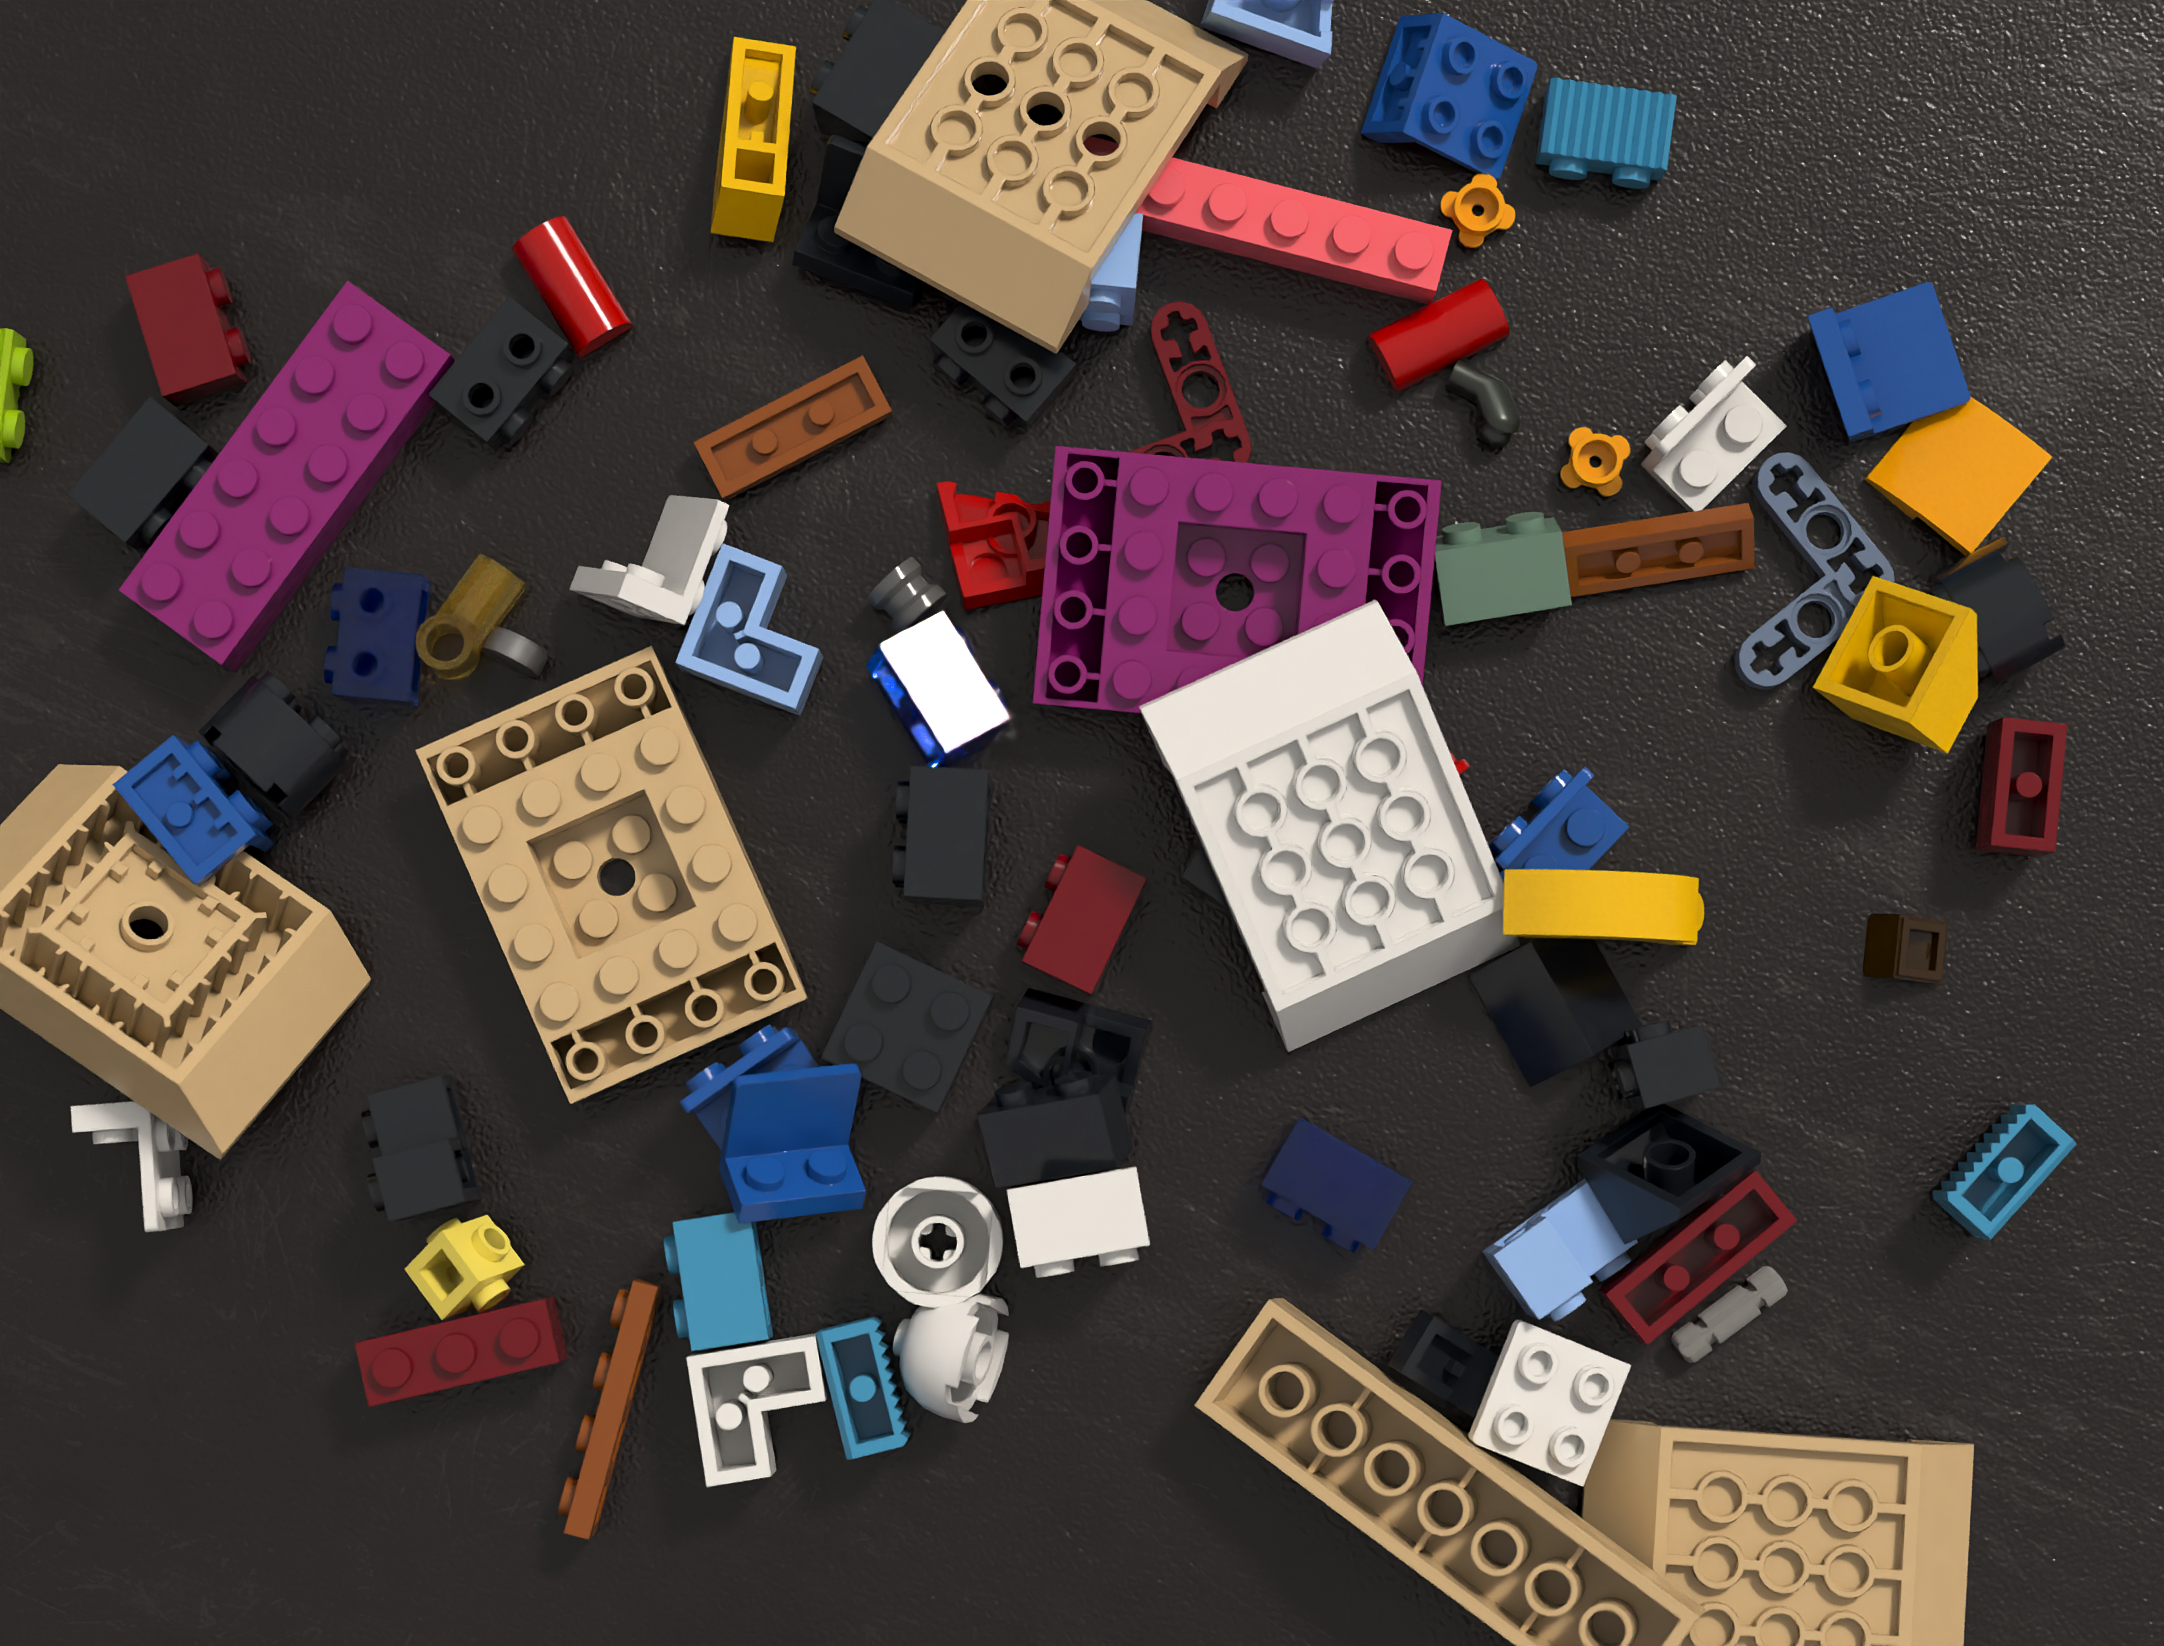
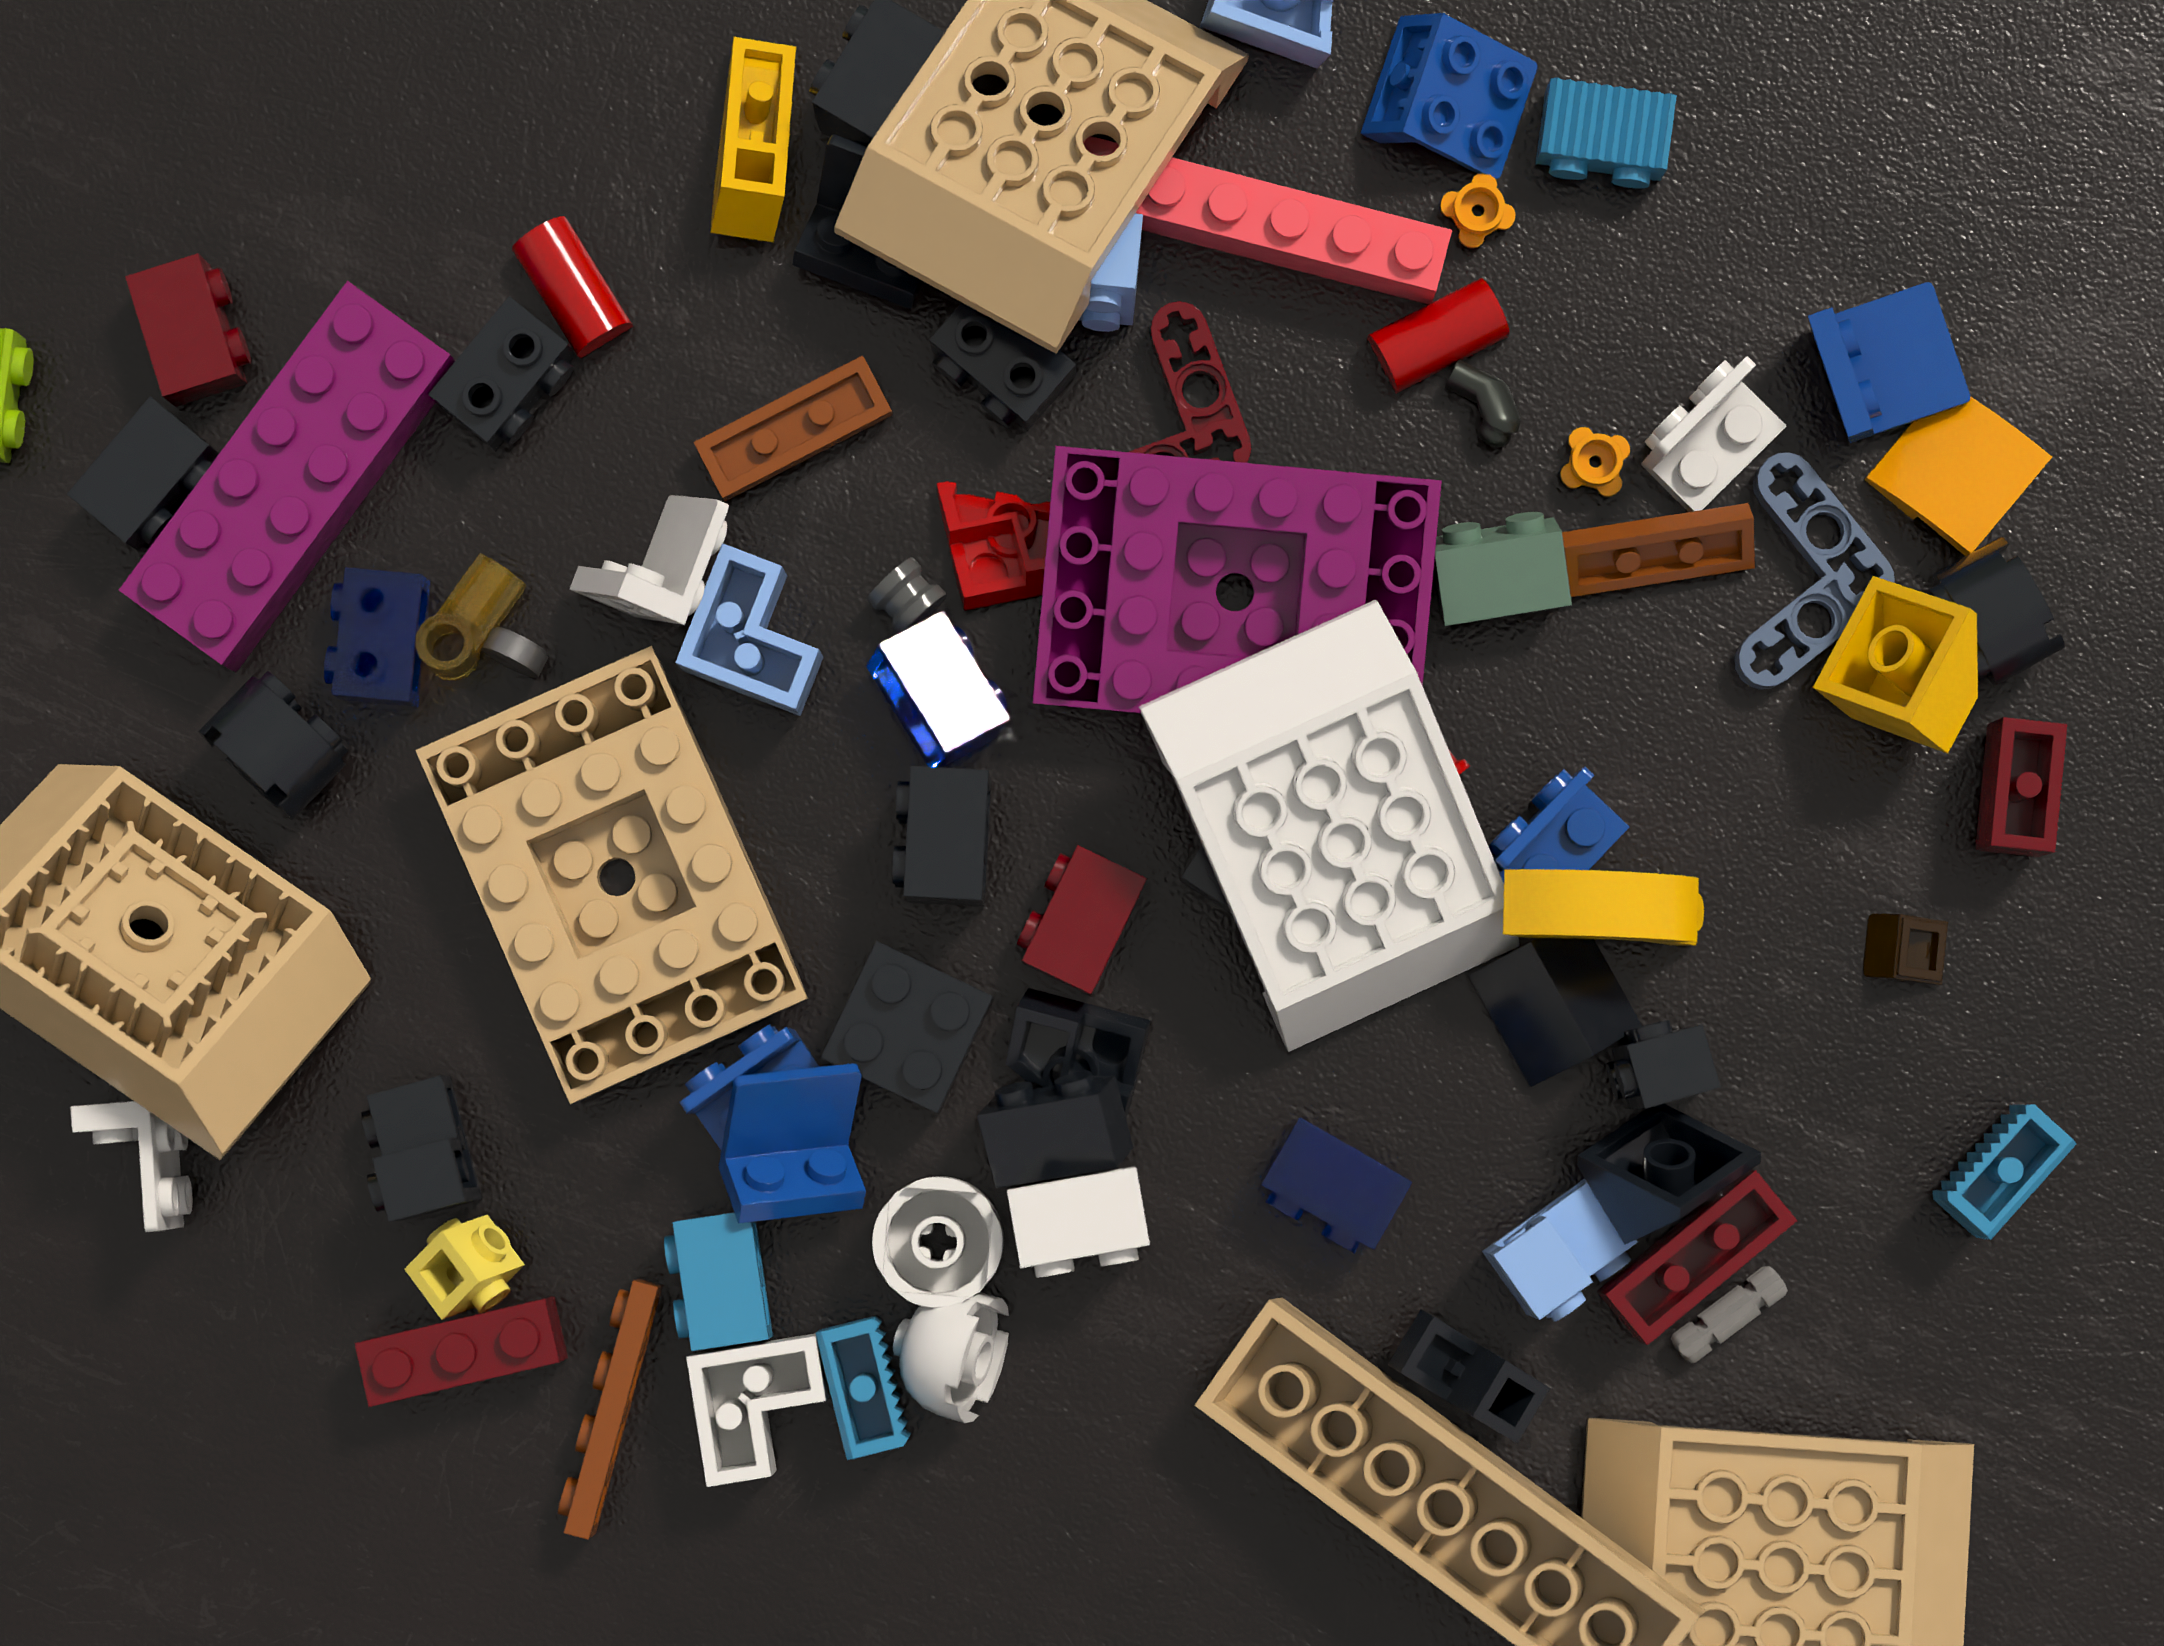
(192, 810): blue bracket -> none
(1548, 1402): white bracket -> none

